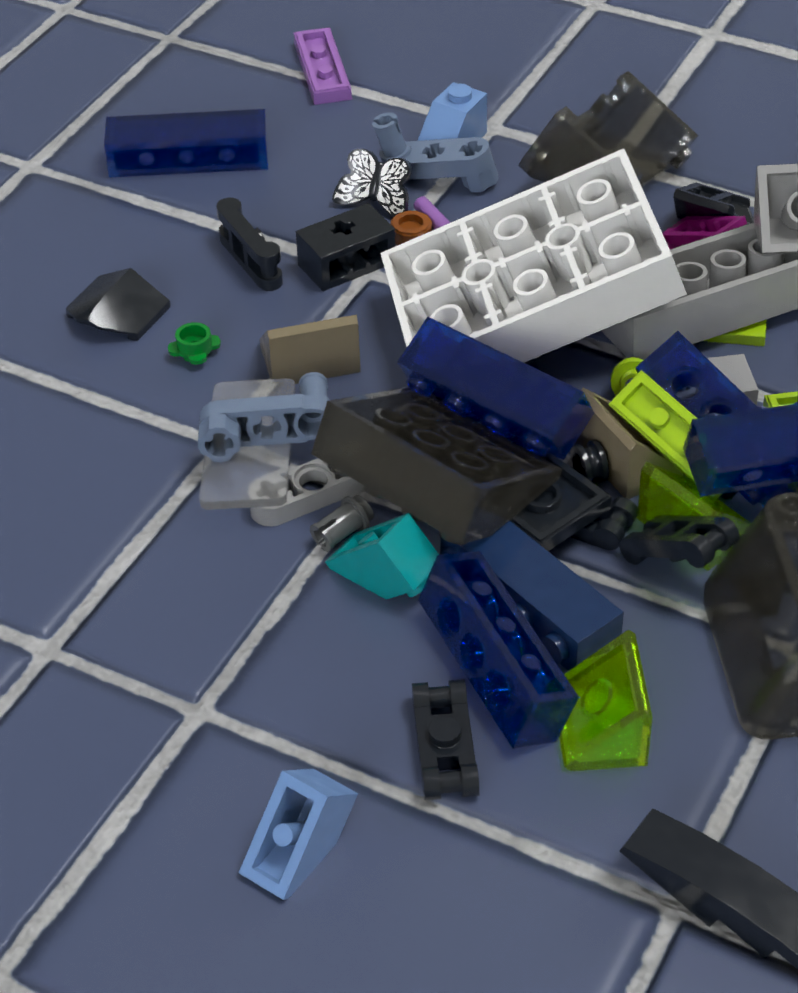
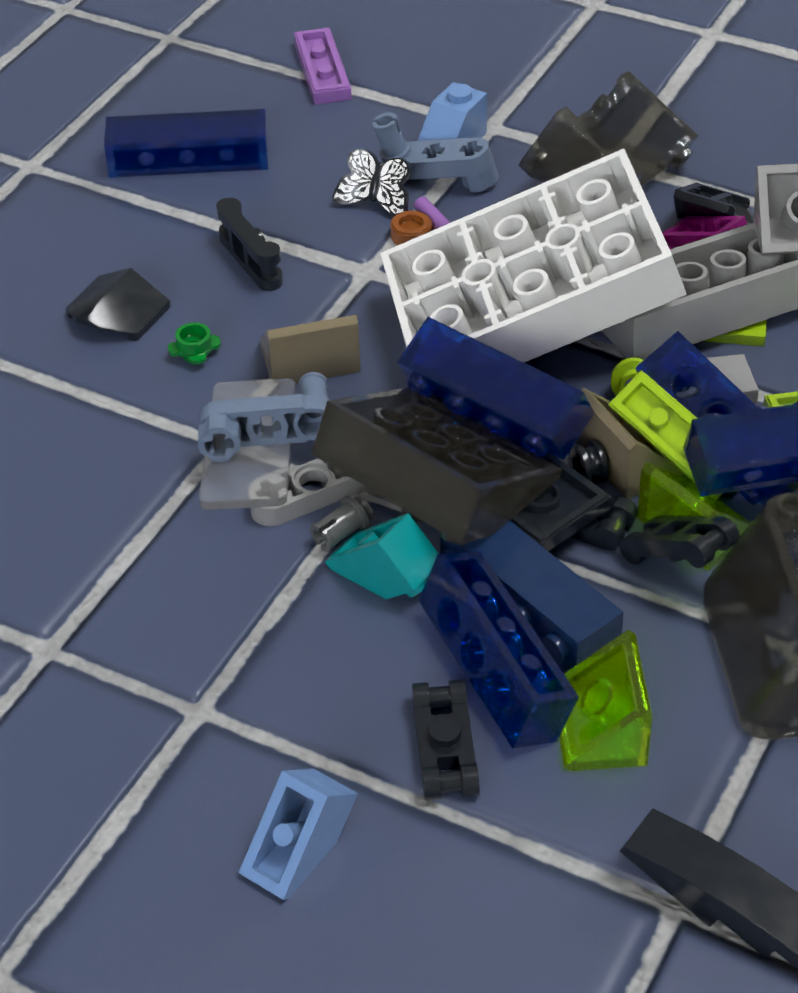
(344, 246): black brick -> none

